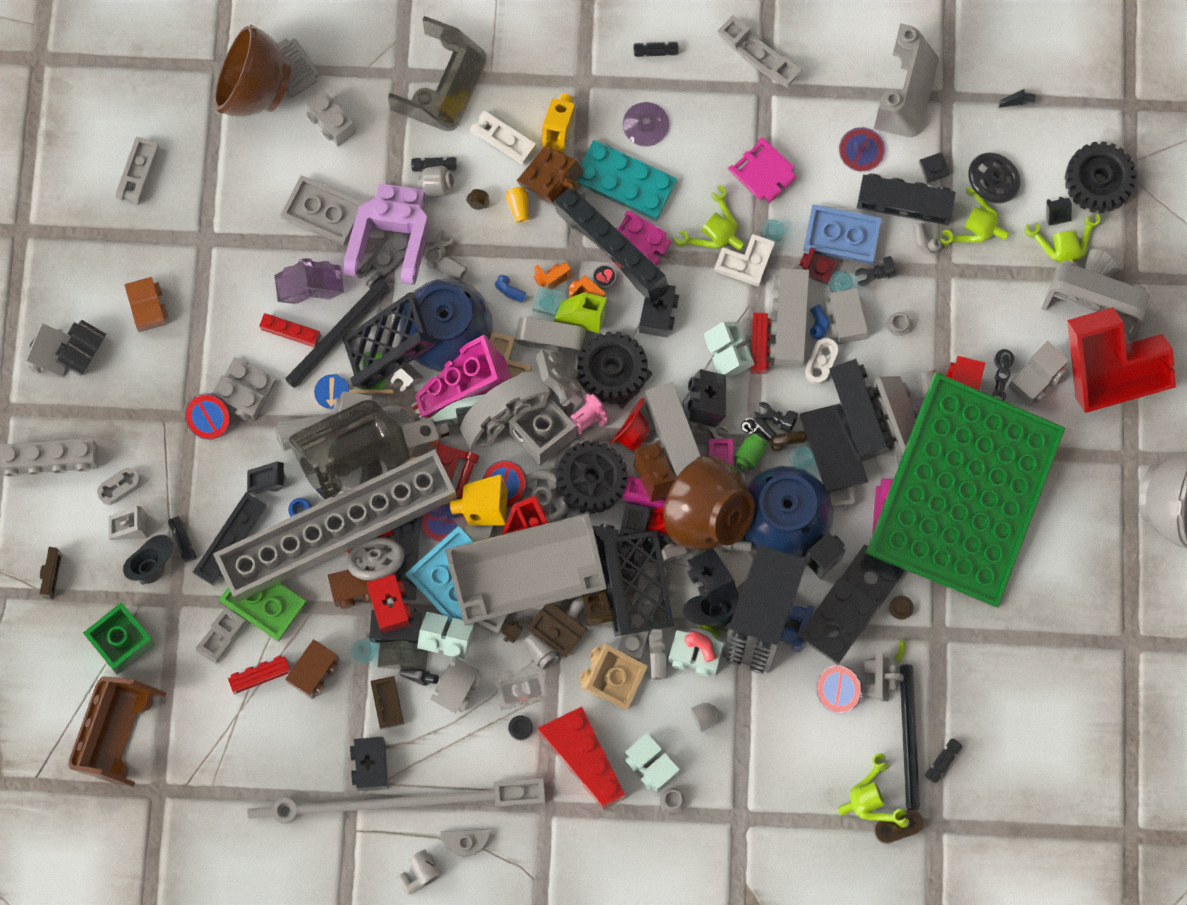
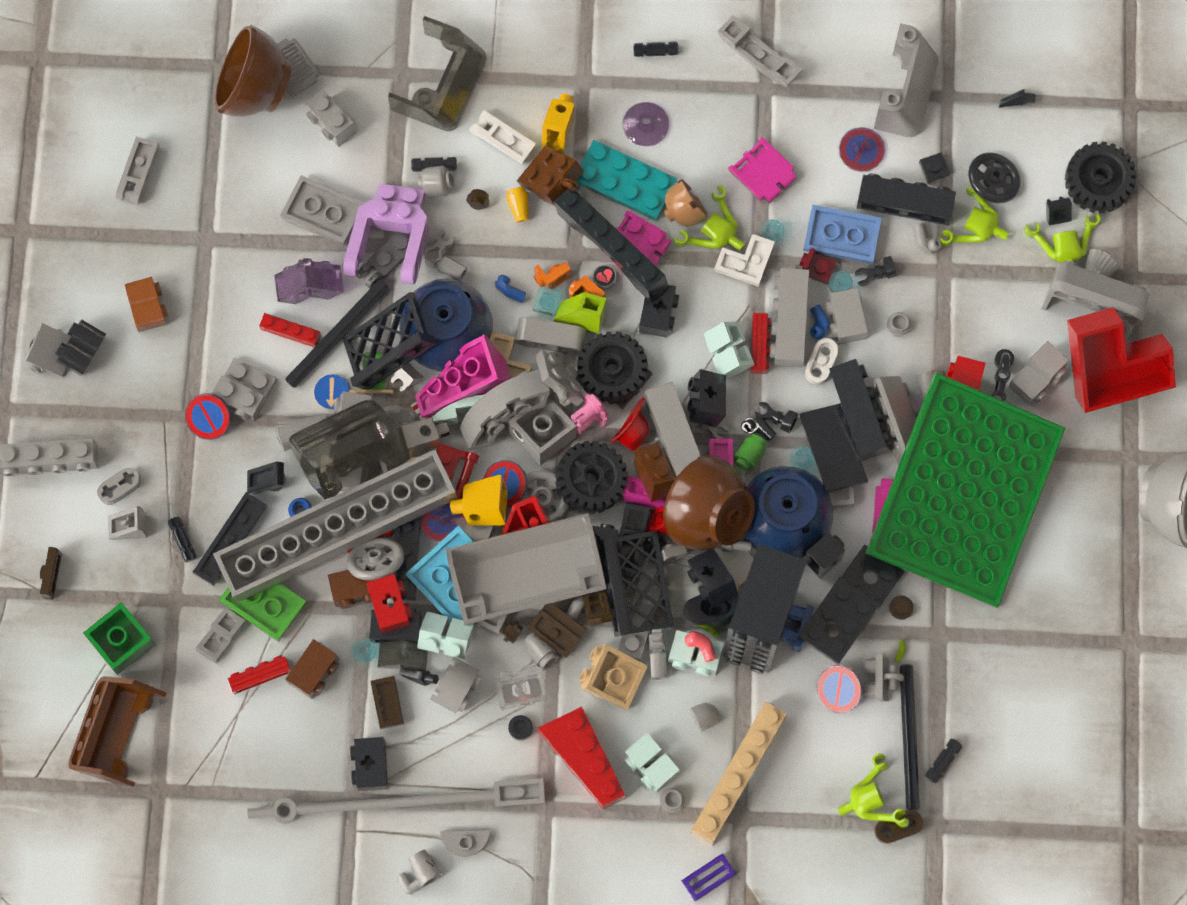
(149, 560): black piece -> none
(683, 205): none -> medium nougat cylinder
(690, 889): none -> dark purple tile
(738, 773): none -> tan arch
(779, 440): dark brown arm -> none

